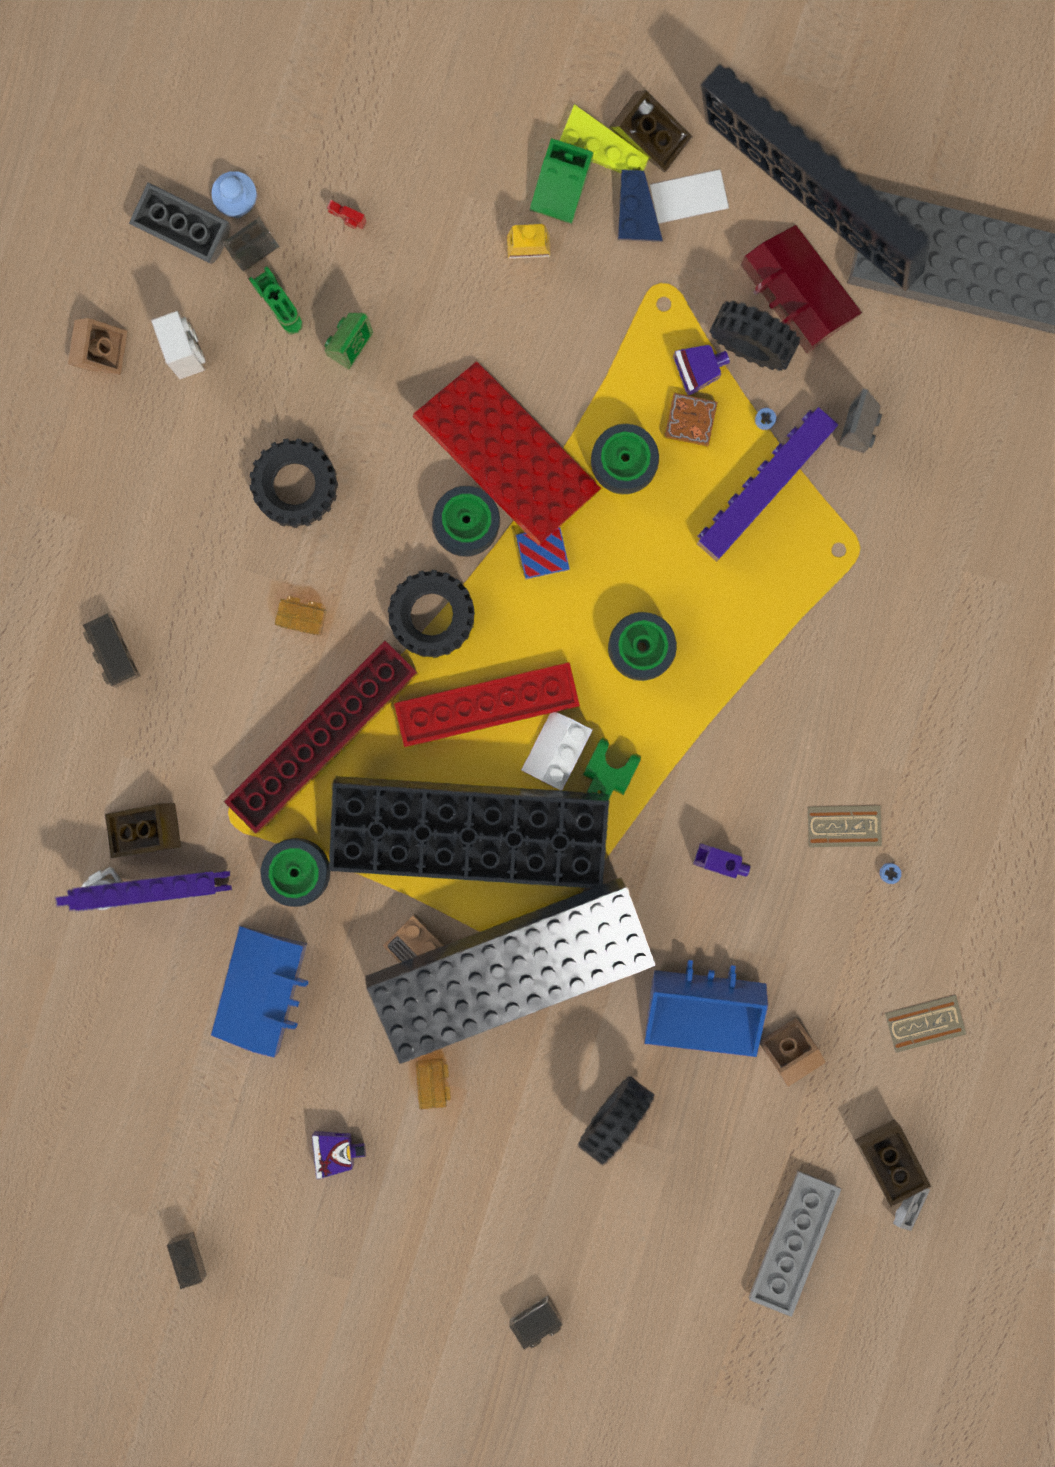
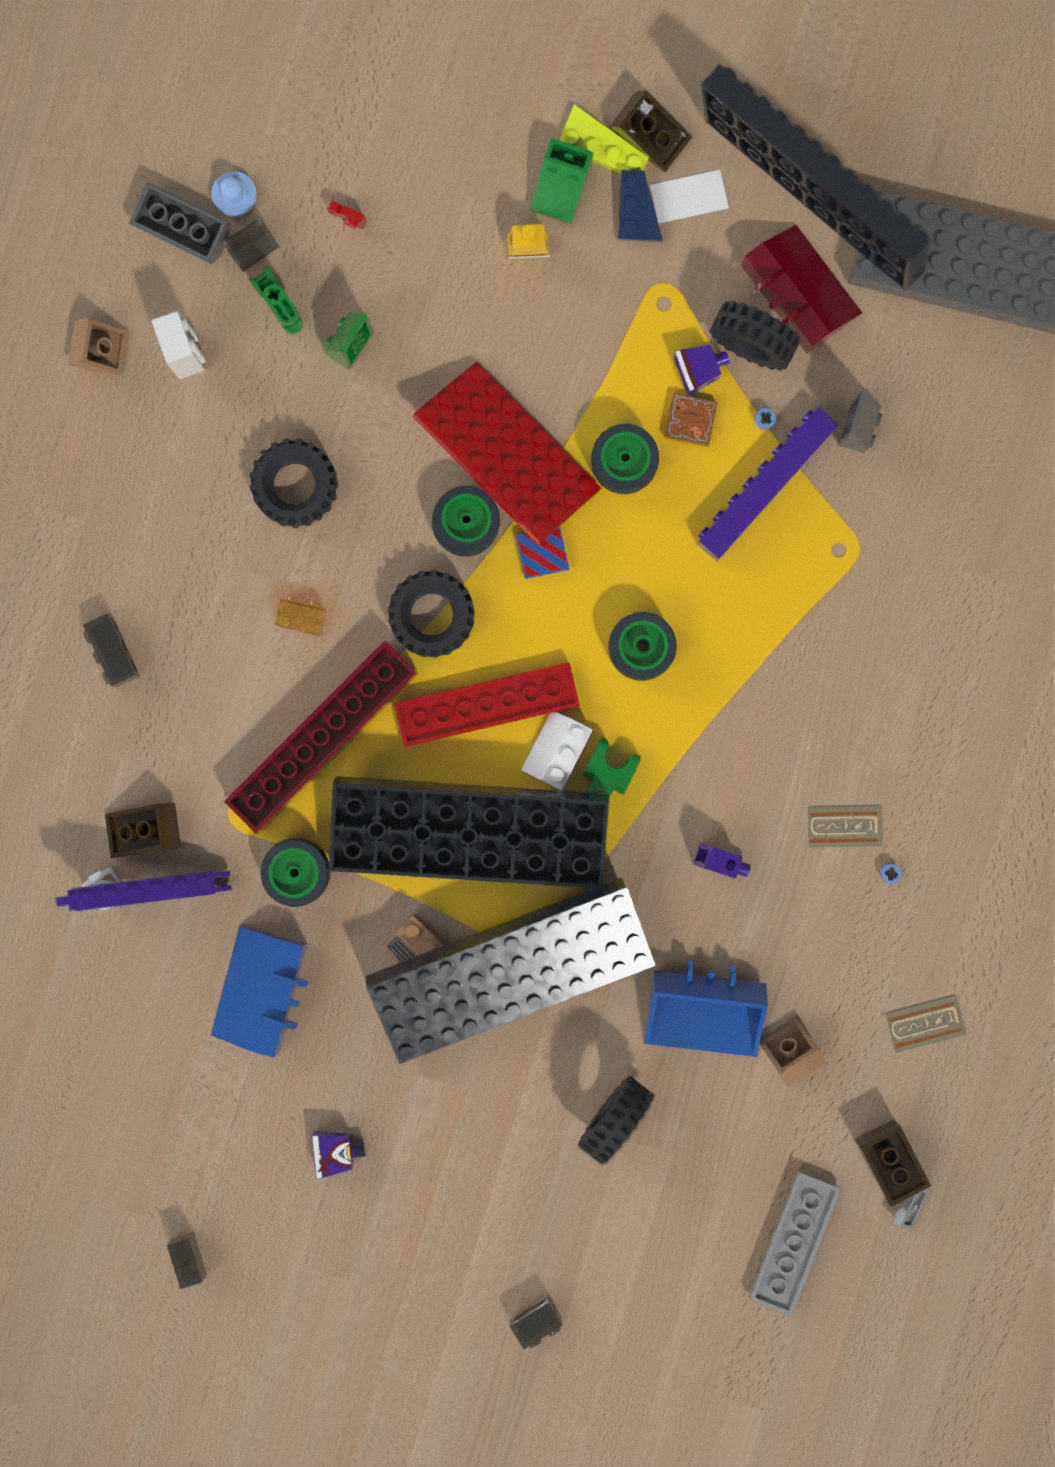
(432, 1084): clear yellow brick -> none

